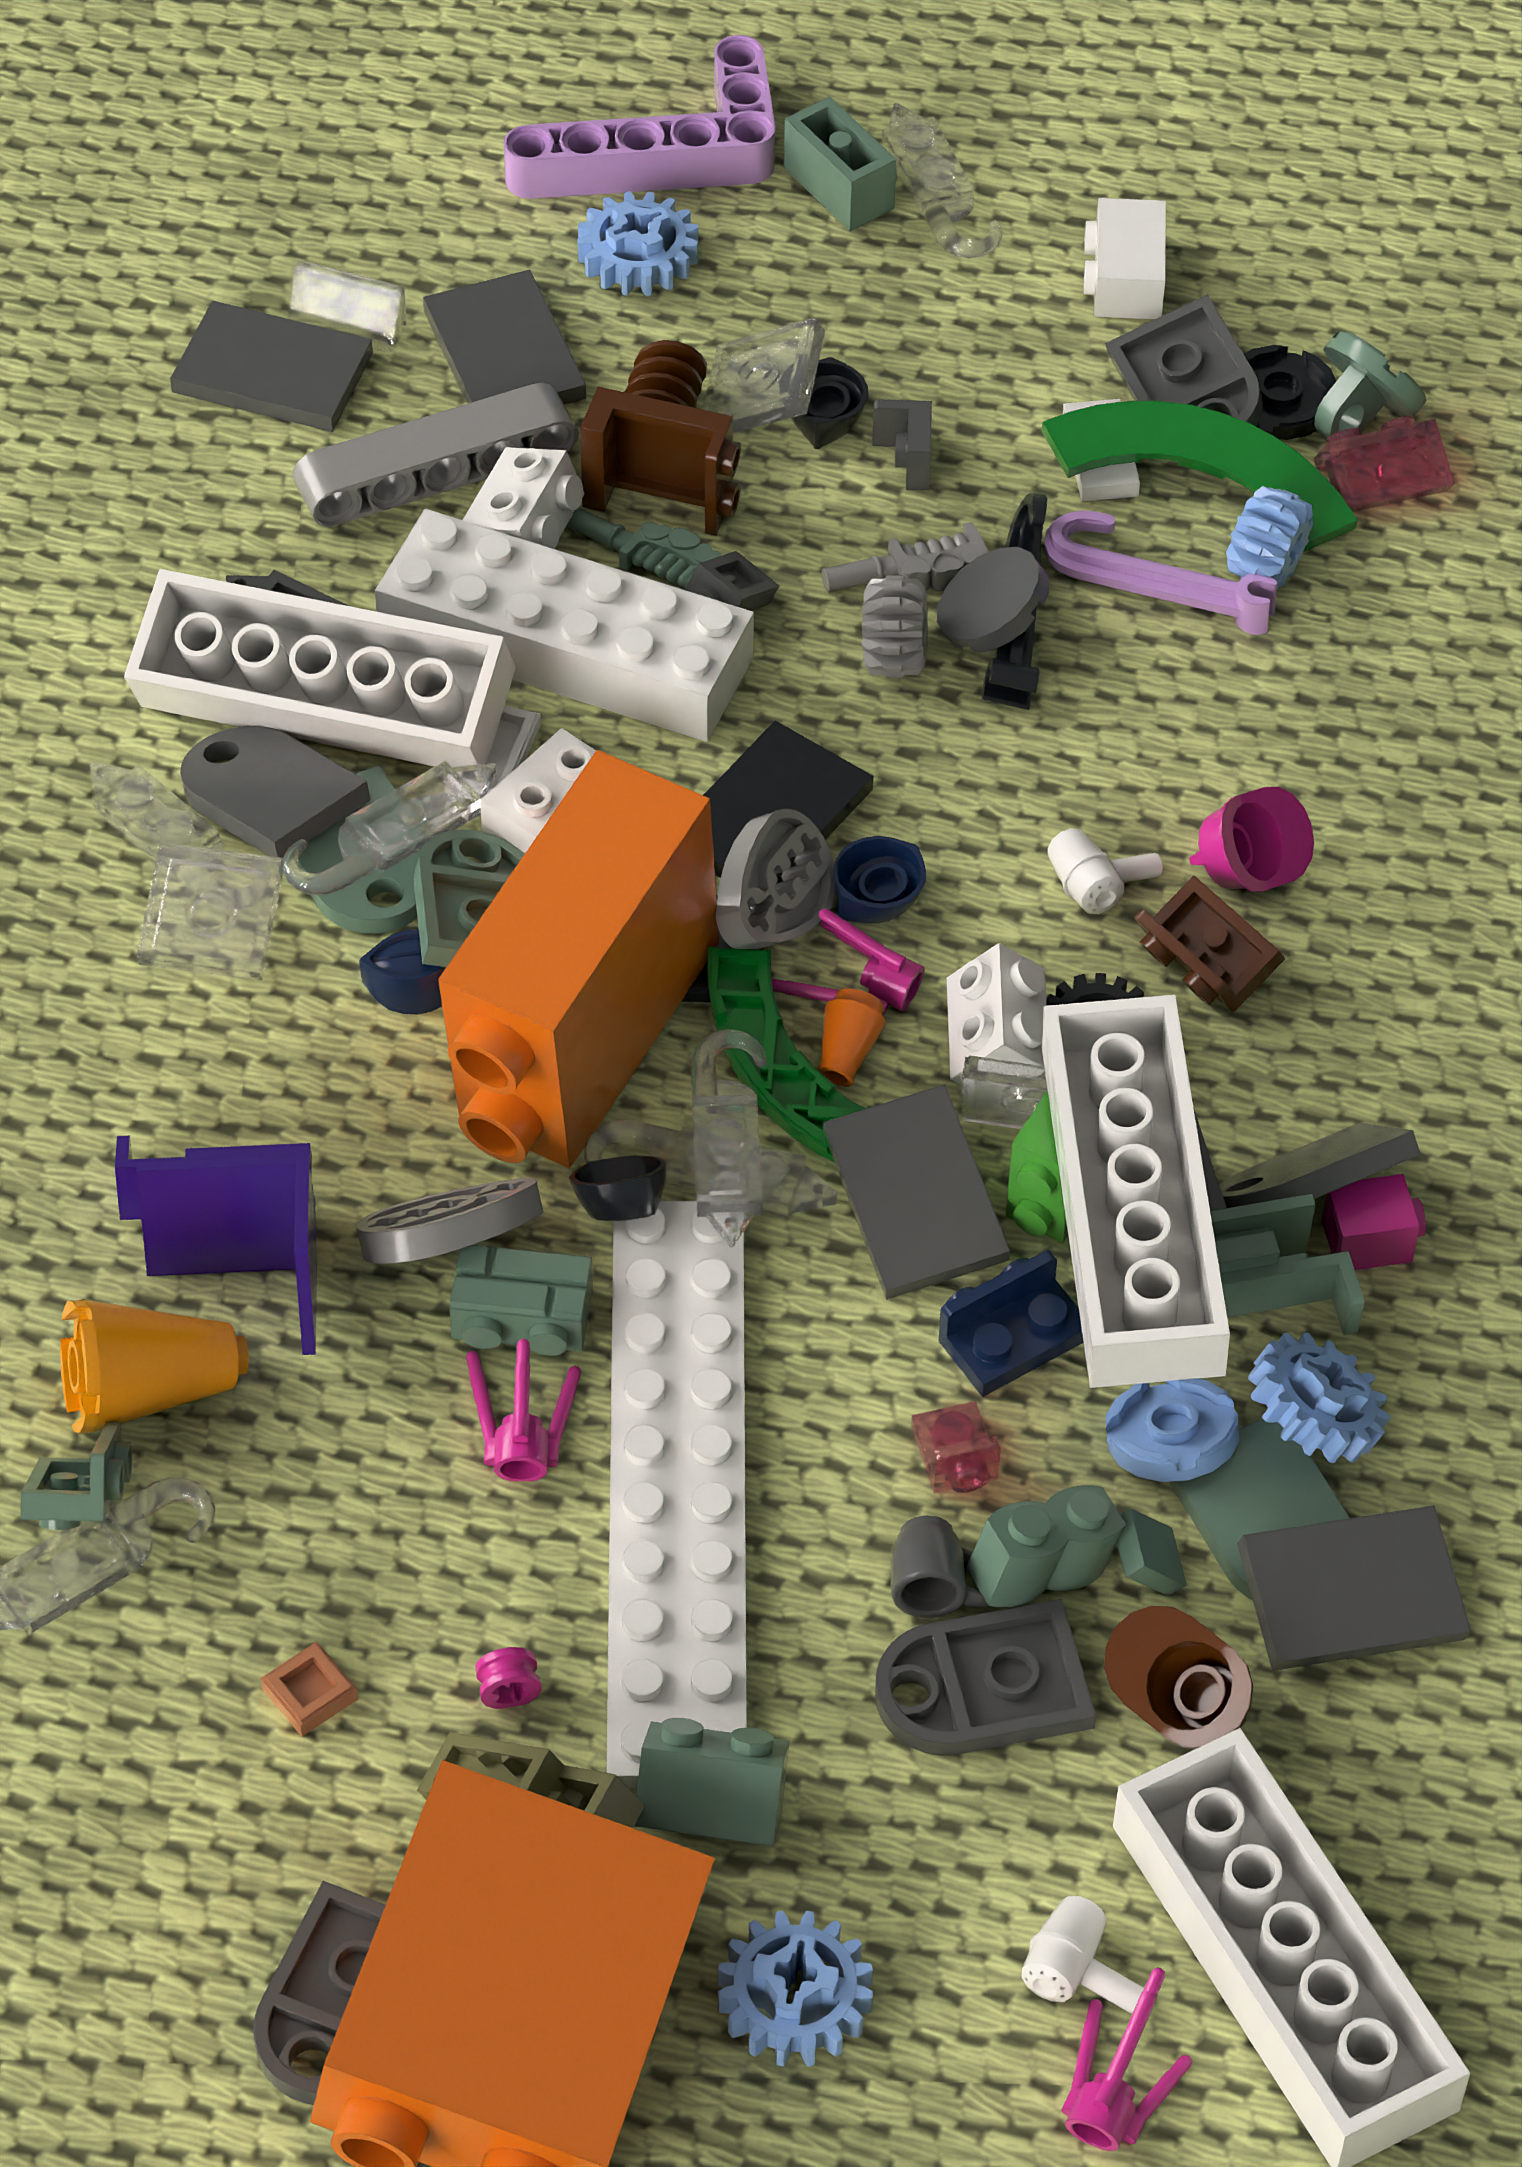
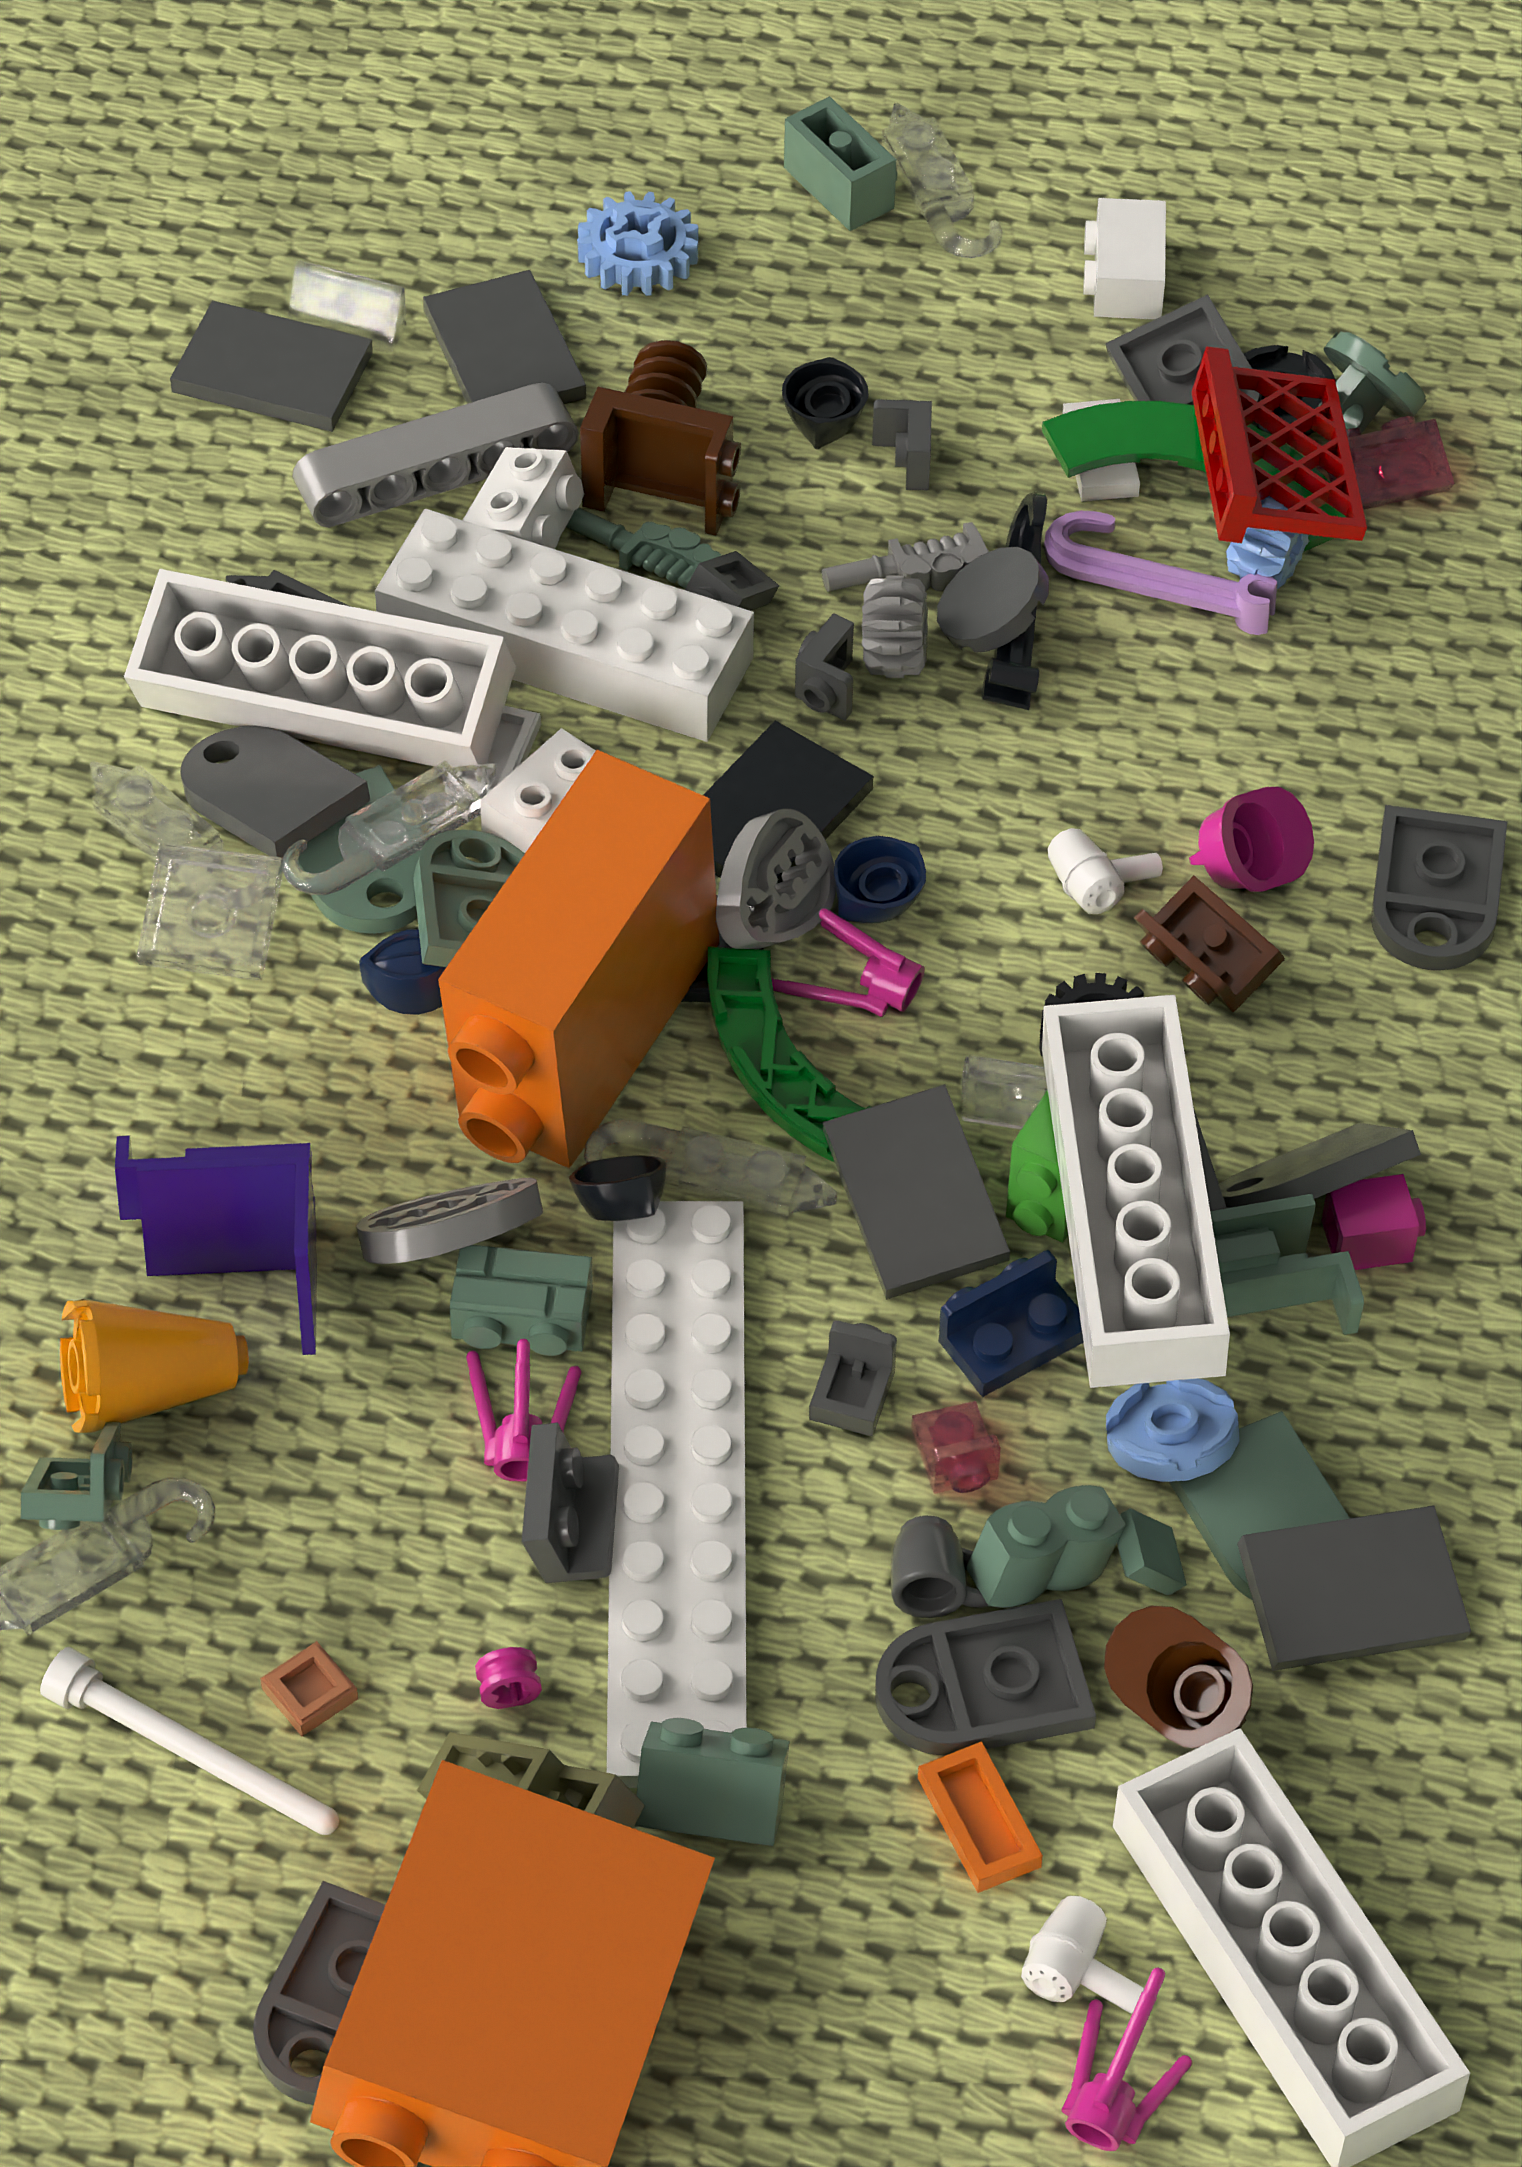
(76, 1682): none -> white piece
(568, 1508): none -> dark grey bracket
(656, 151): lavender beam -> none
(726, 1137): clear plate -> none
(765, 375): clear tile -> none
(765, 1975): light blue gear -> none
(821, 667): none -> dark grey bracket
(849, 1032): orange cone -> none
(854, 1377): none -> dark grey bracket
(980, 1817): none -> orange tile
(996, 1009): white brick -> none
(1233, 448): none -> red fence
(1319, 1397): light blue gear -> none
(1440, 878): none -> dark grey tile

